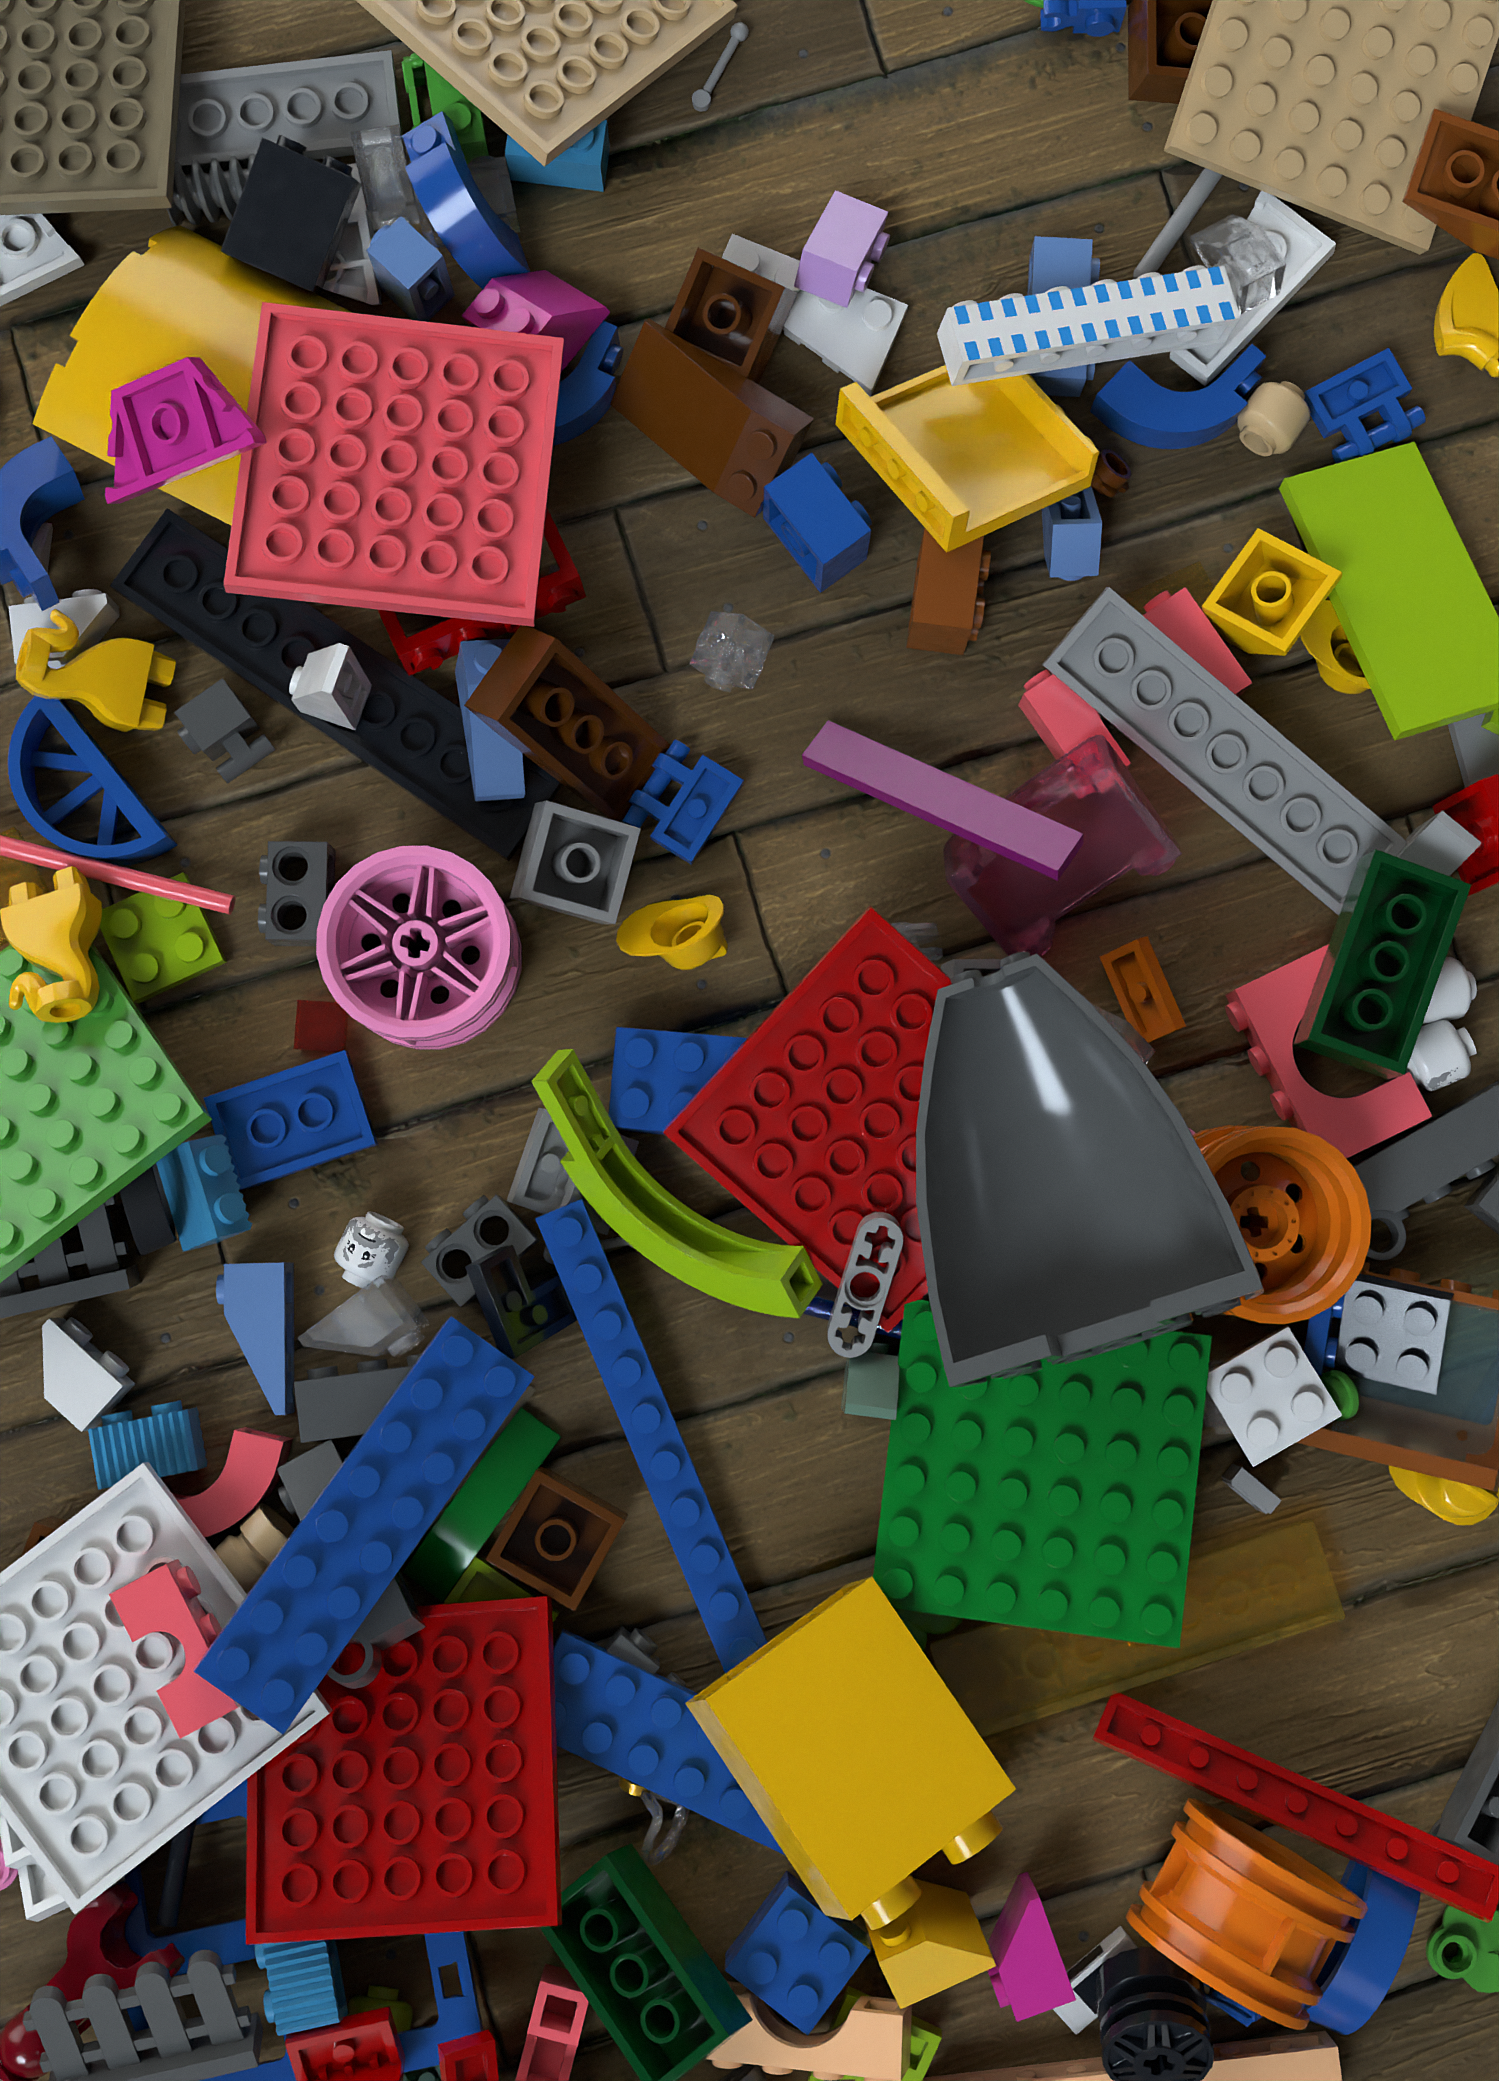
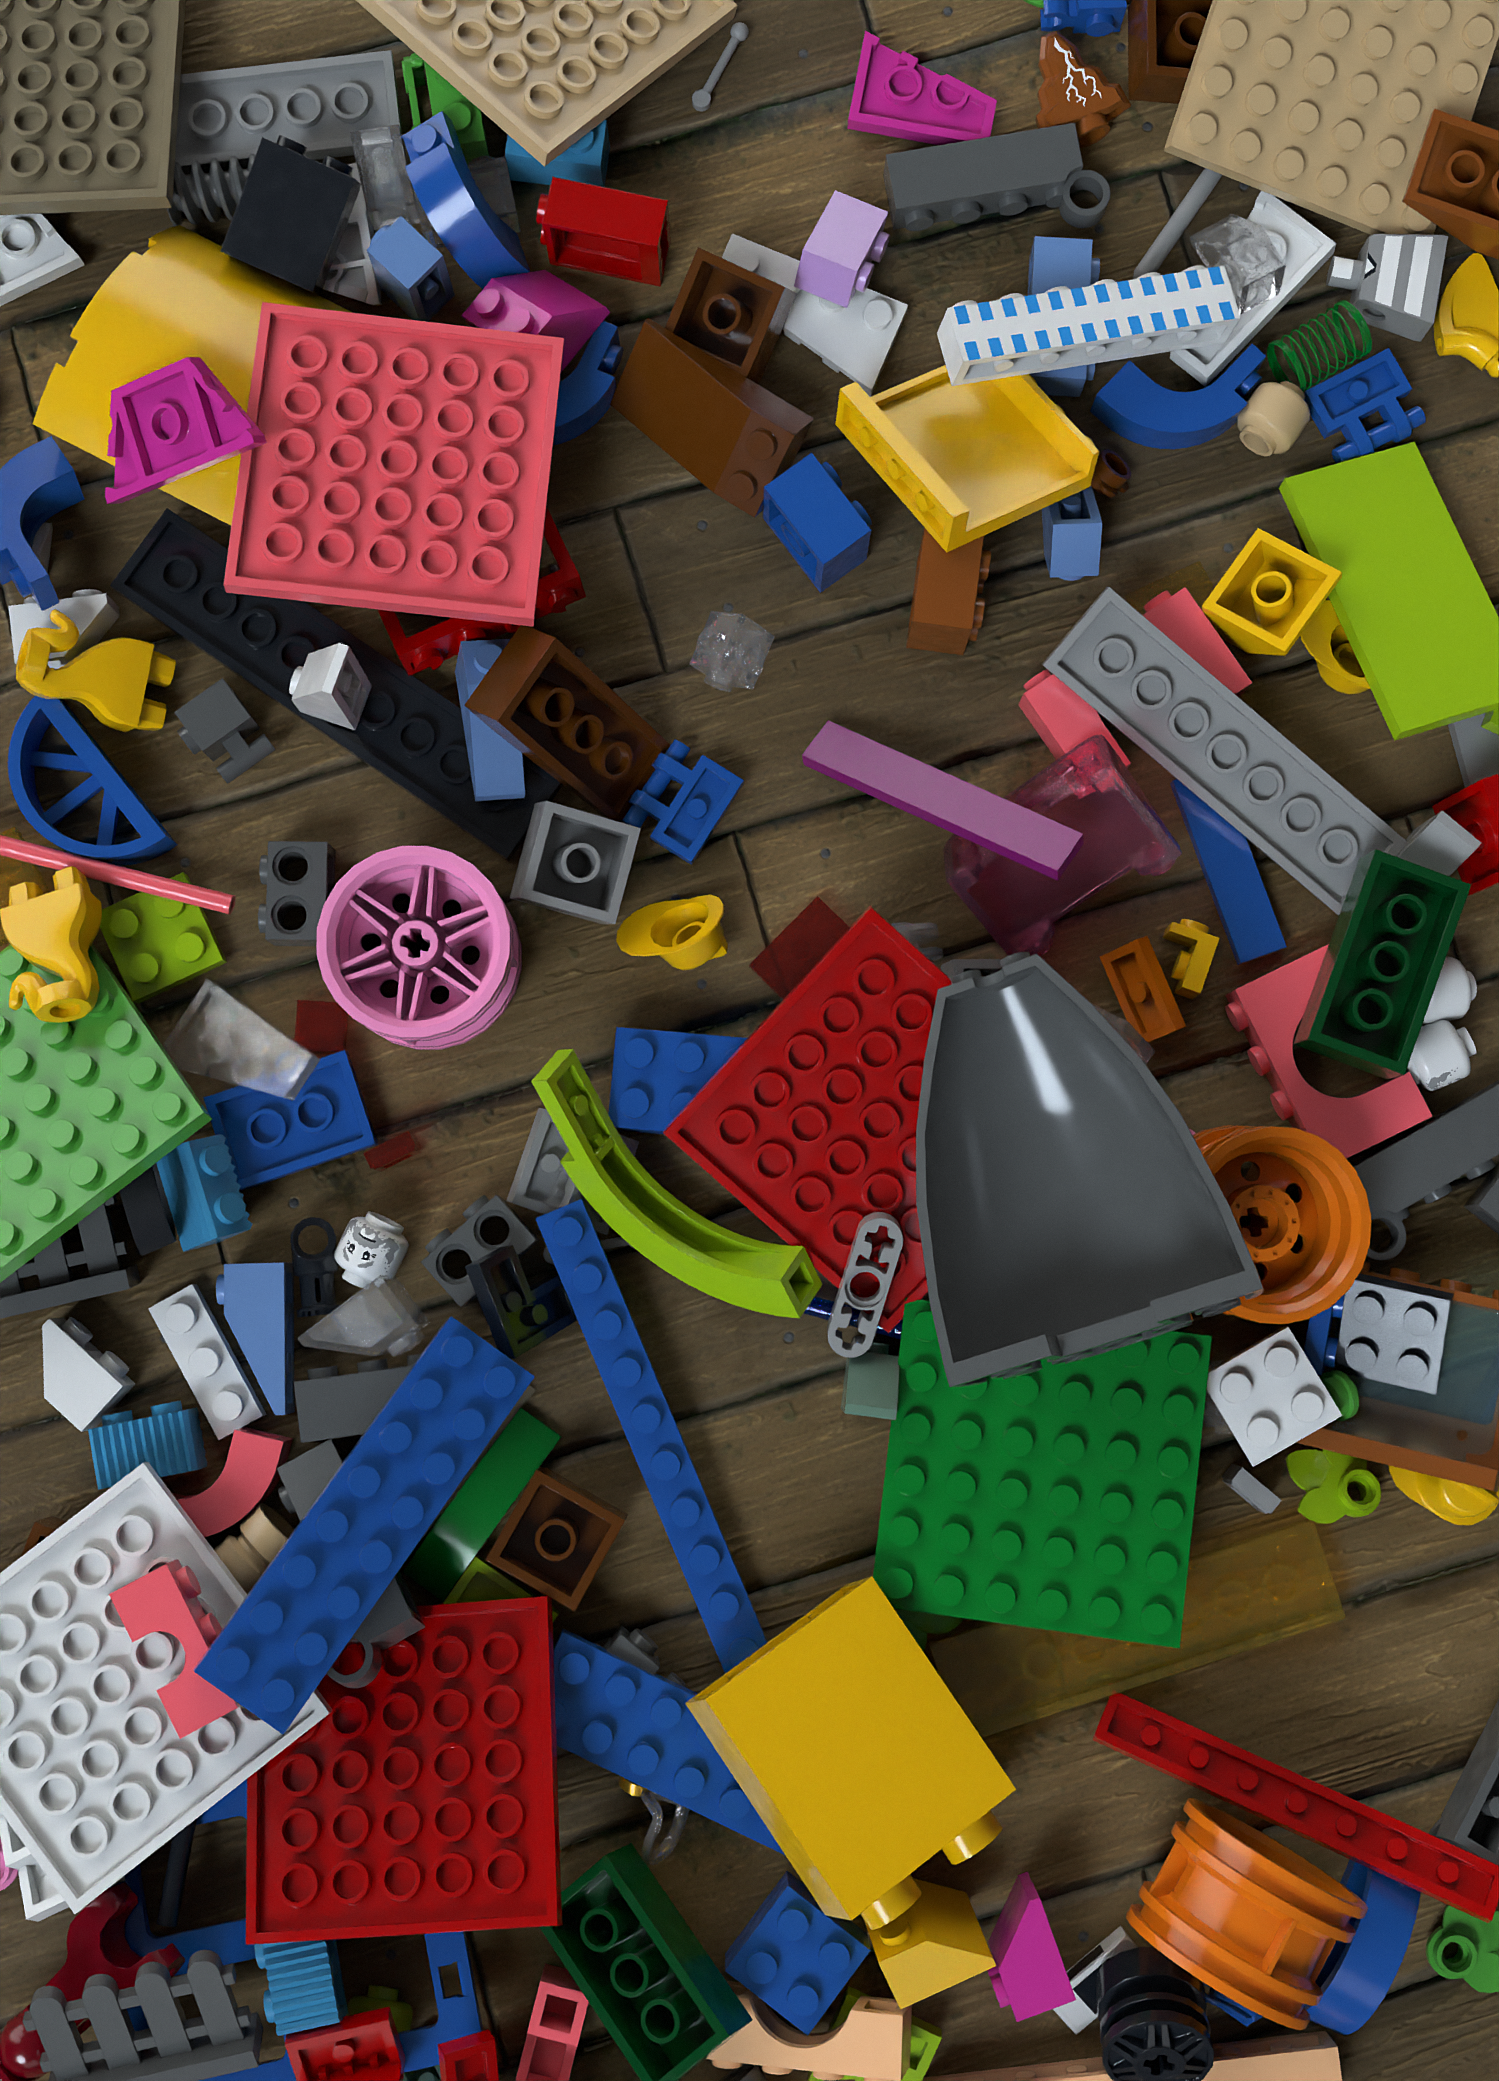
(207, 1361): none -> white plate
(237, 1045): none -> clear wing
(310, 1267): none -> black connector
(393, 1151): none -> clear red tile
(605, 231): none -> red window
(798, 948): none -> clear red tile
(913, 103): none -> dark pink wing
(992, 177): none -> dark grey hinge
(1076, 92): none -> dark orange rock
(1193, 965): none -> yellow bracket
(1231, 879): none -> blue tile
(1325, 1480): none -> lime plate
(1362, 325): none -> green piece
(1394, 281): none -> light grey torso

